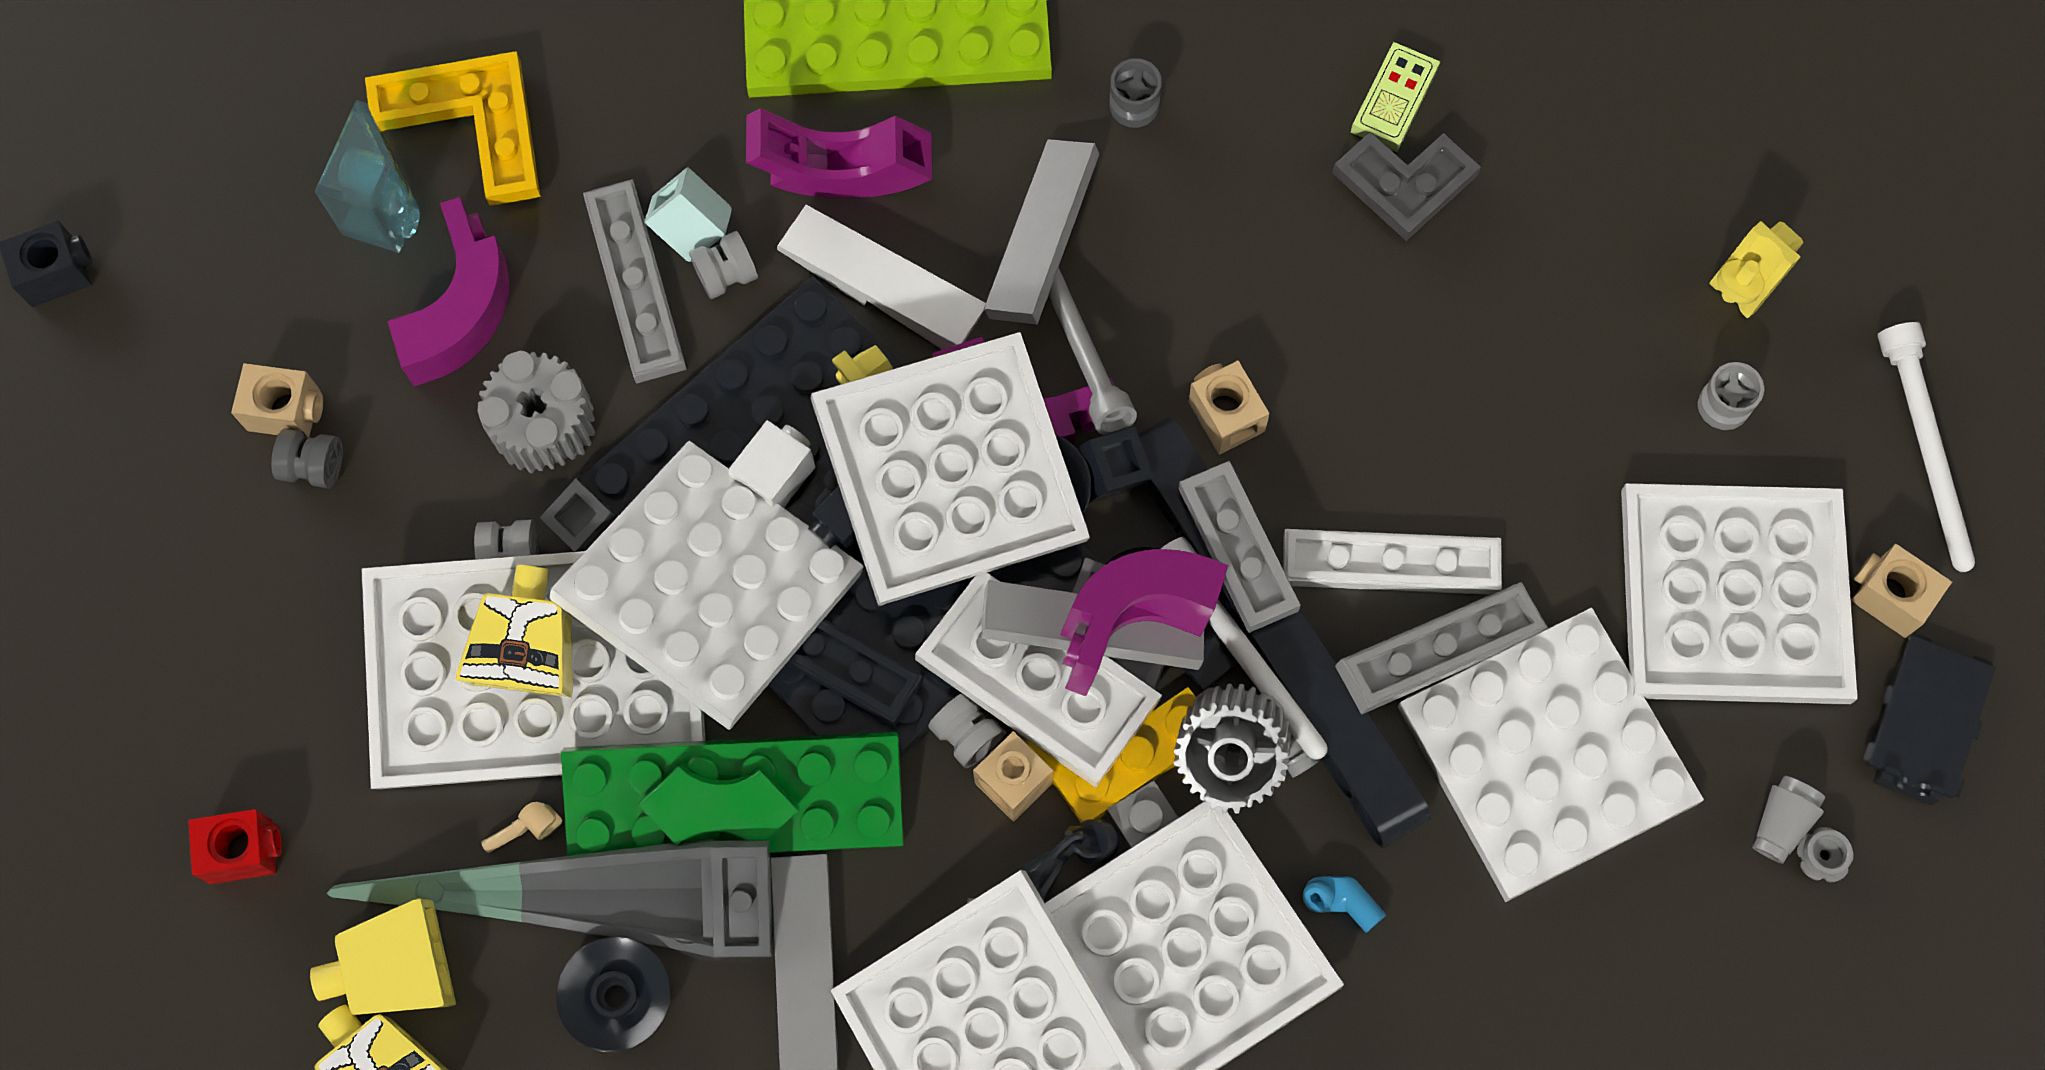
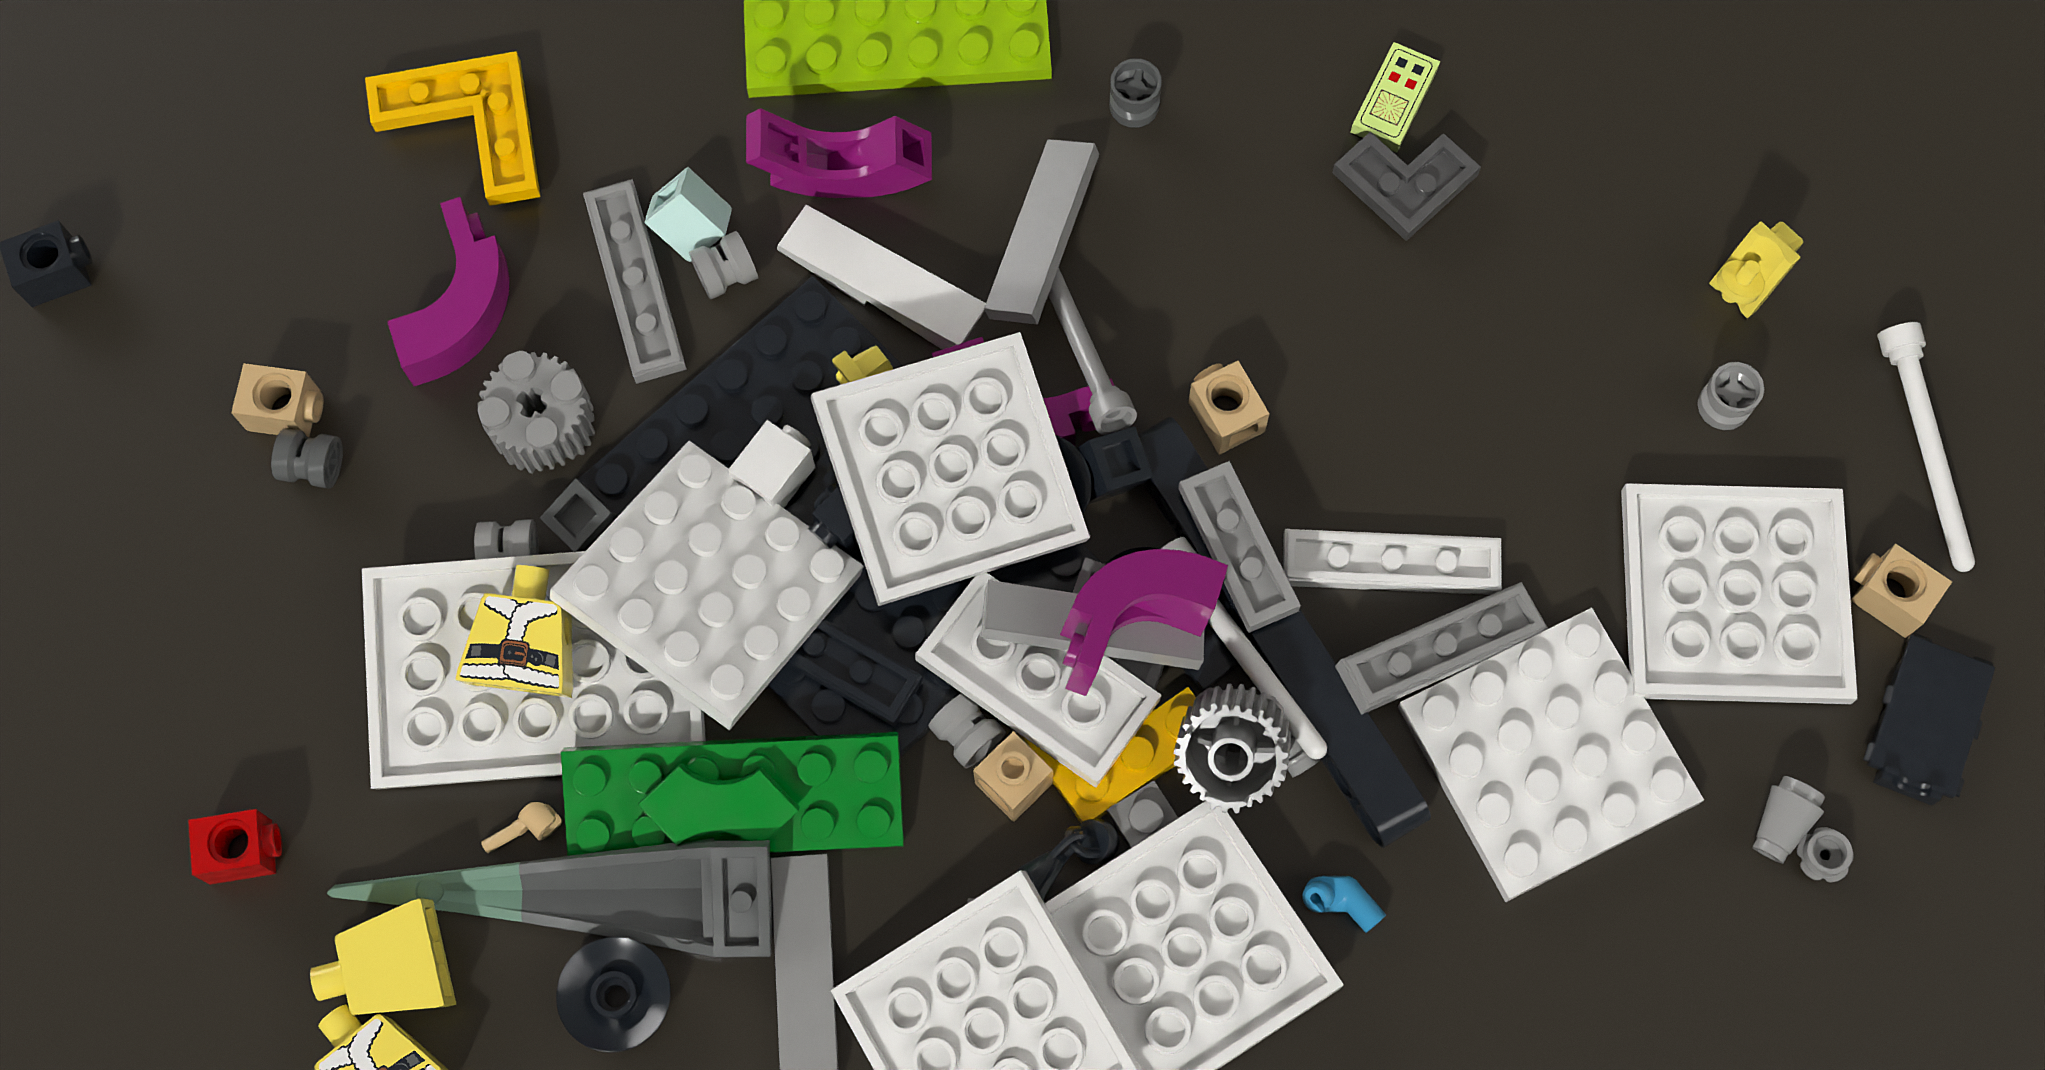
(366, 185): clear light blue slope -> none

